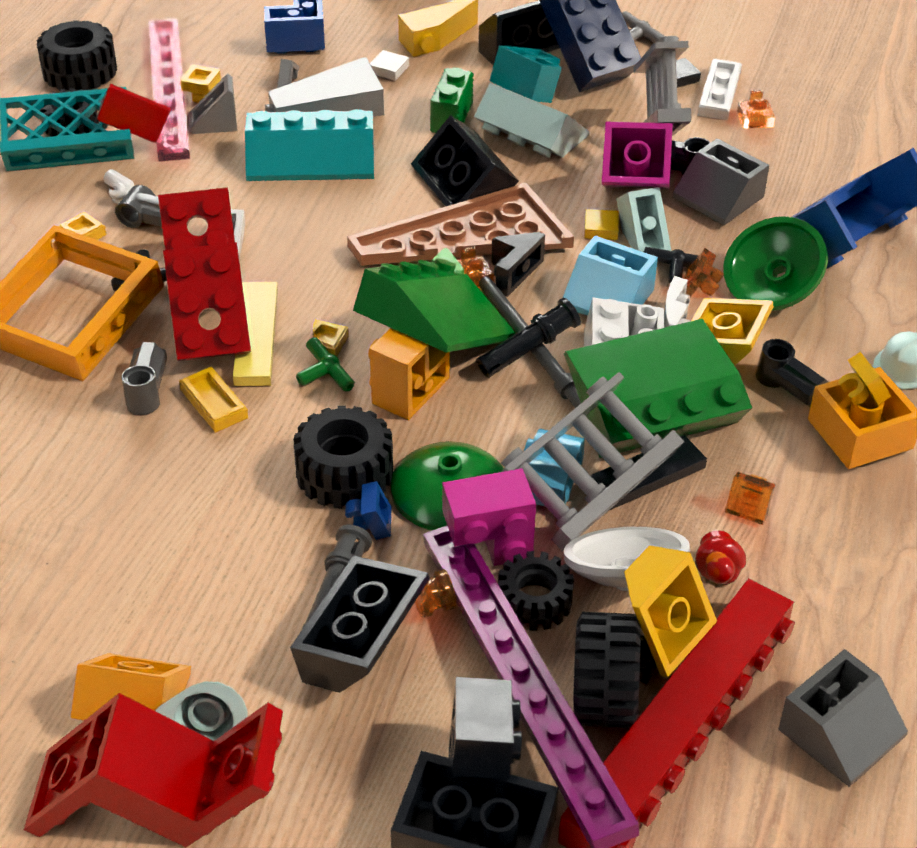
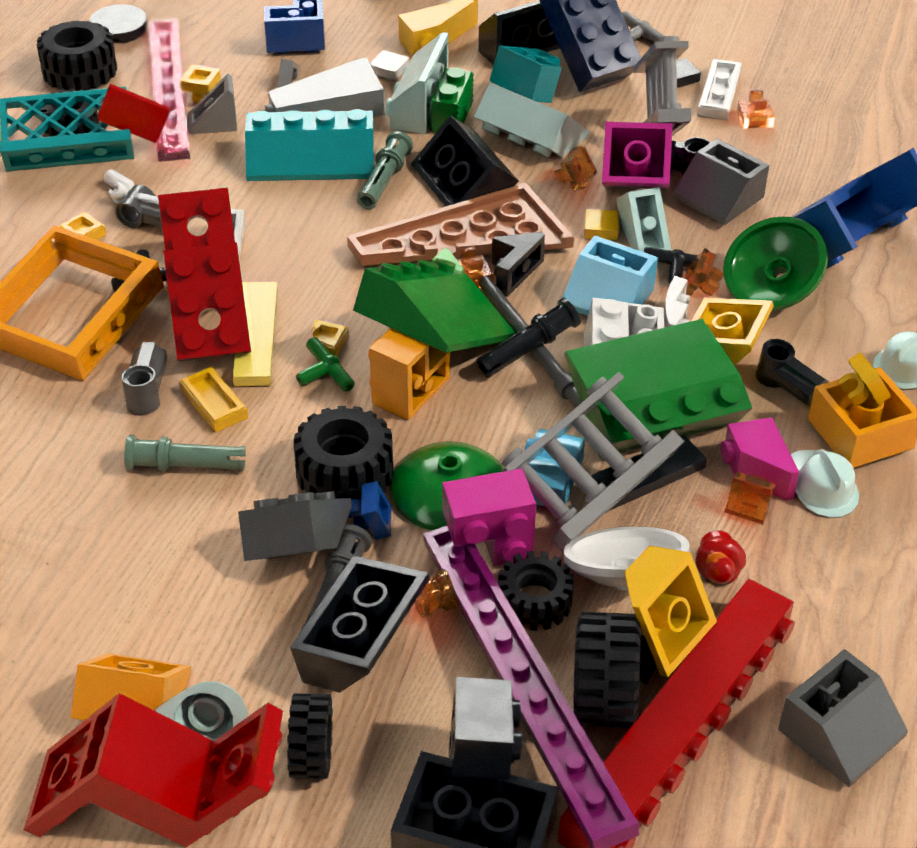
(122, 20): none -> tile
(165, 453): none -> sand green pin
(293, 525): none -> dark grey slope
(310, 736): none -> black tyre
(389, 161): none -> sand green pin
(410, 103): none -> light aqua slope
(576, 169): none -> clear orange tile
(760, 450): none -> dark pink slope
(826, 483): none -> light aqua piece

